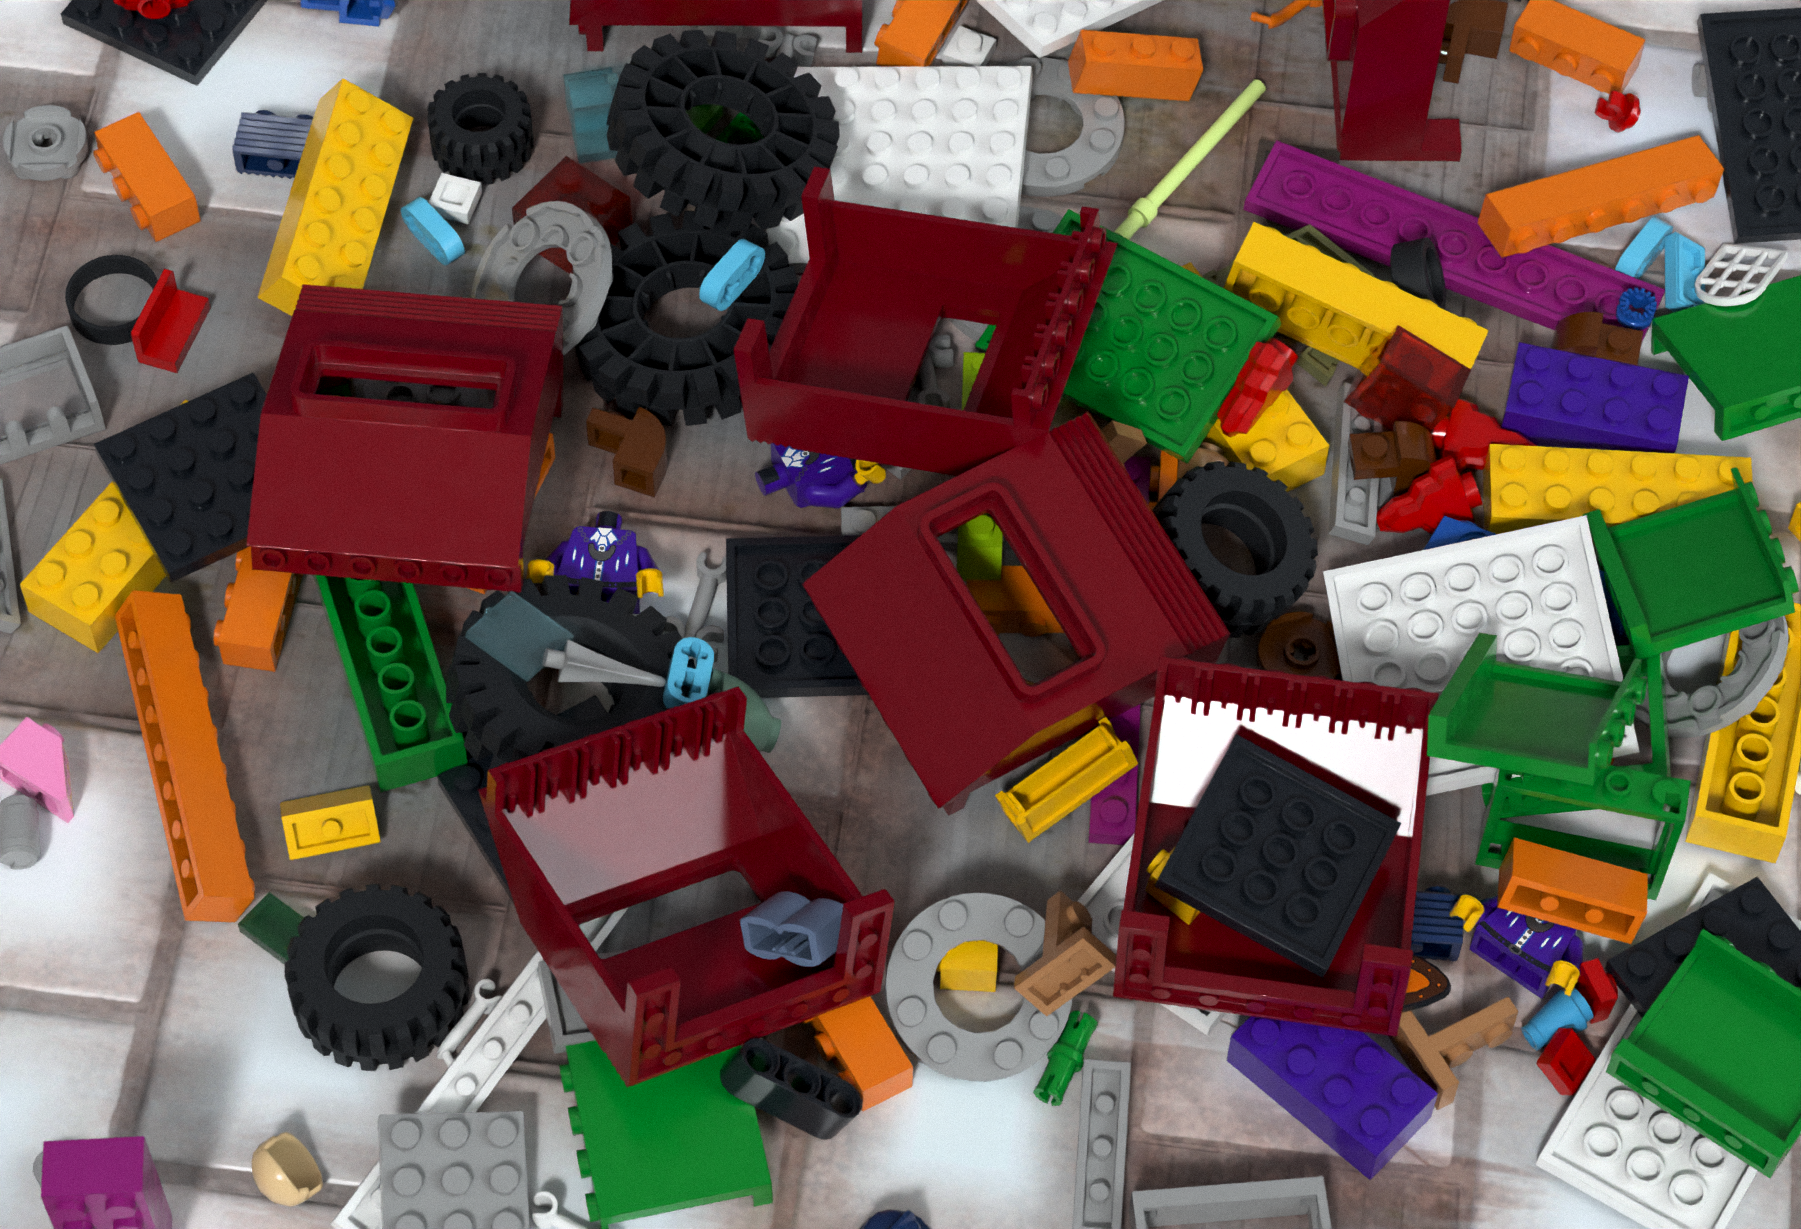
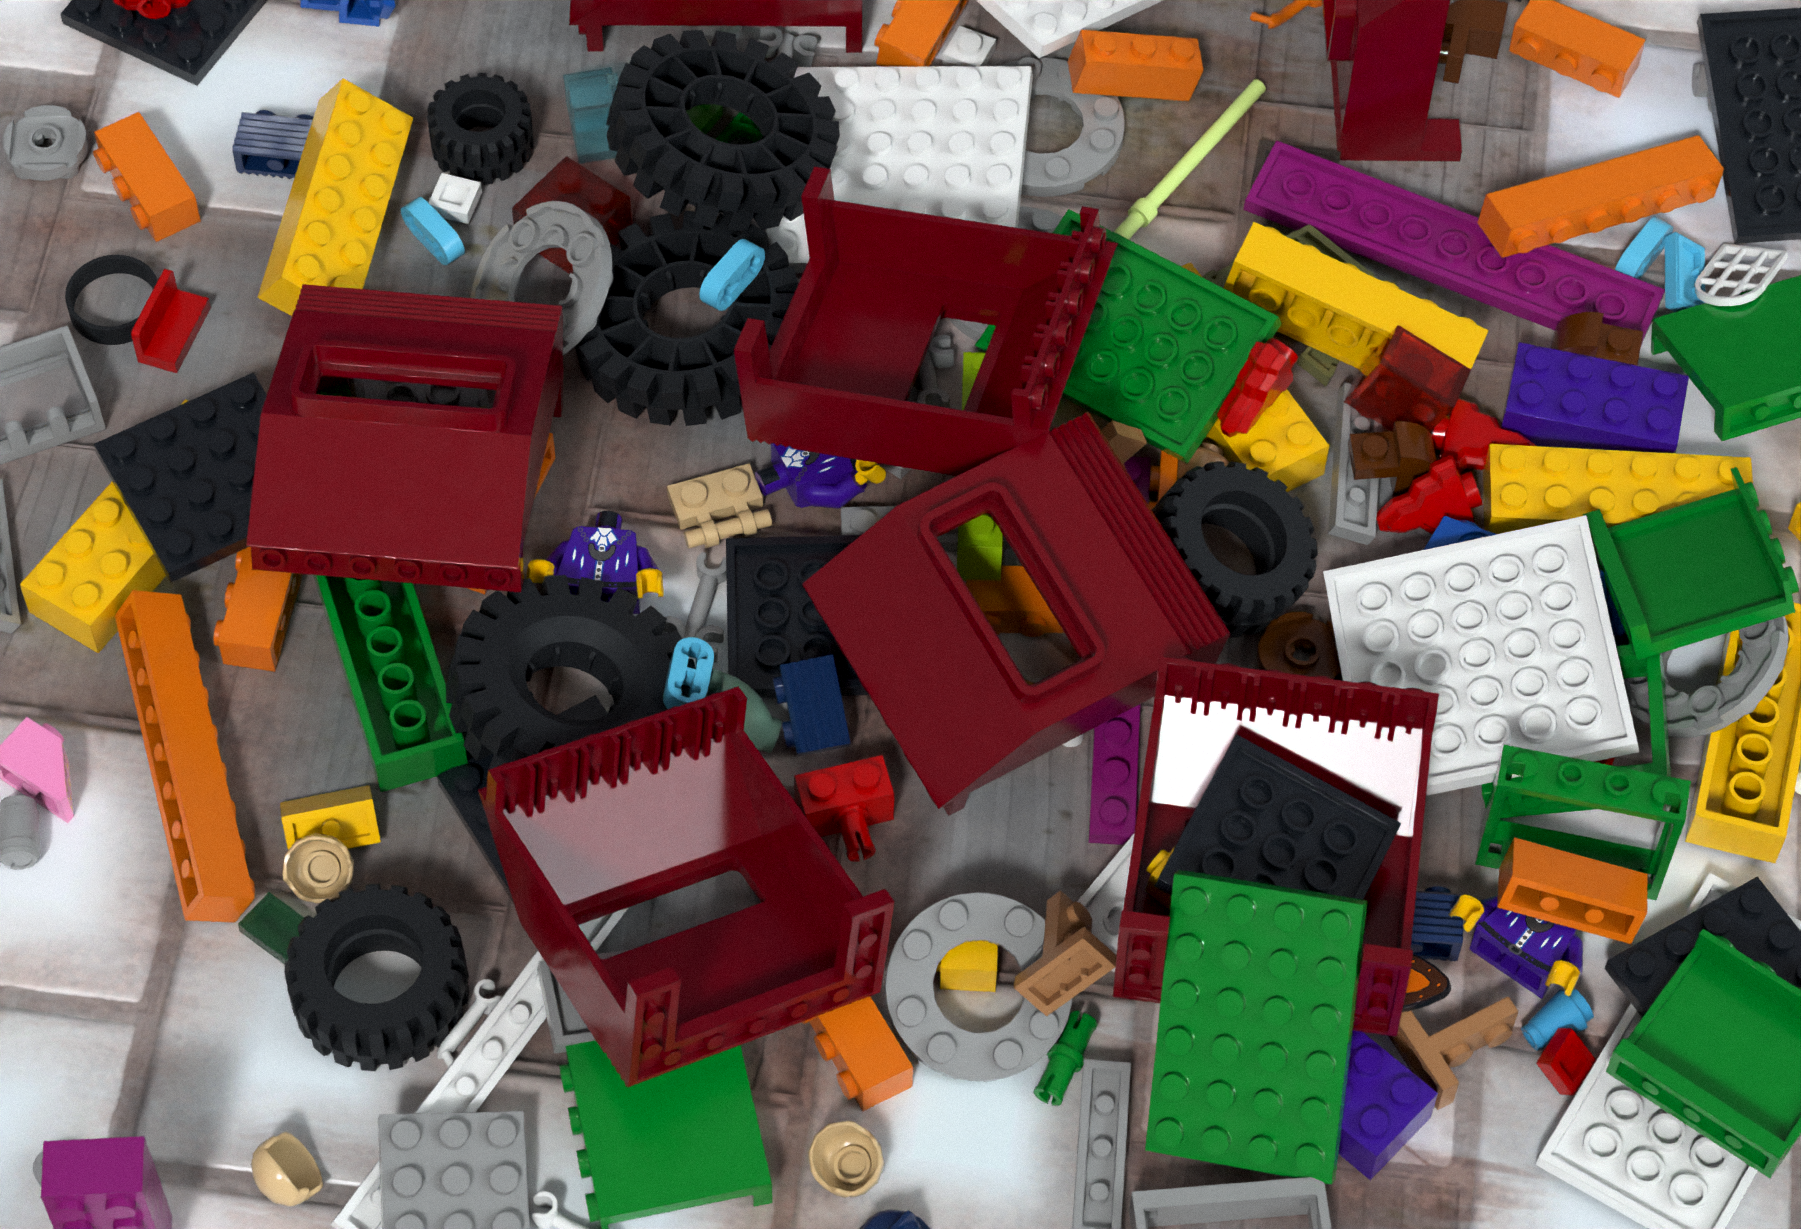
(318, 868): none -> tan hair
(517, 635): clear light blue piece -> none
(584, 665): light grey piece -> none
(638, 447): reddish brown brick -> none
(715, 497): none -> tan plate
(790, 1089): black beam -> none
(793, 928): sand blue brick -> none
(813, 706): none -> dark blue brick
(846, 1159): none -> tan hair
(847, 801): none -> red brick
(1067, 781): yellow container -> none
(1255, 1025): none -> green plate
(1418, 270): black tyre -> none
(1532, 716): green panel -> none
(1597, 989): red plate -> none
(1620, 110): red plate -> none
(1638, 300): blue bush -> none

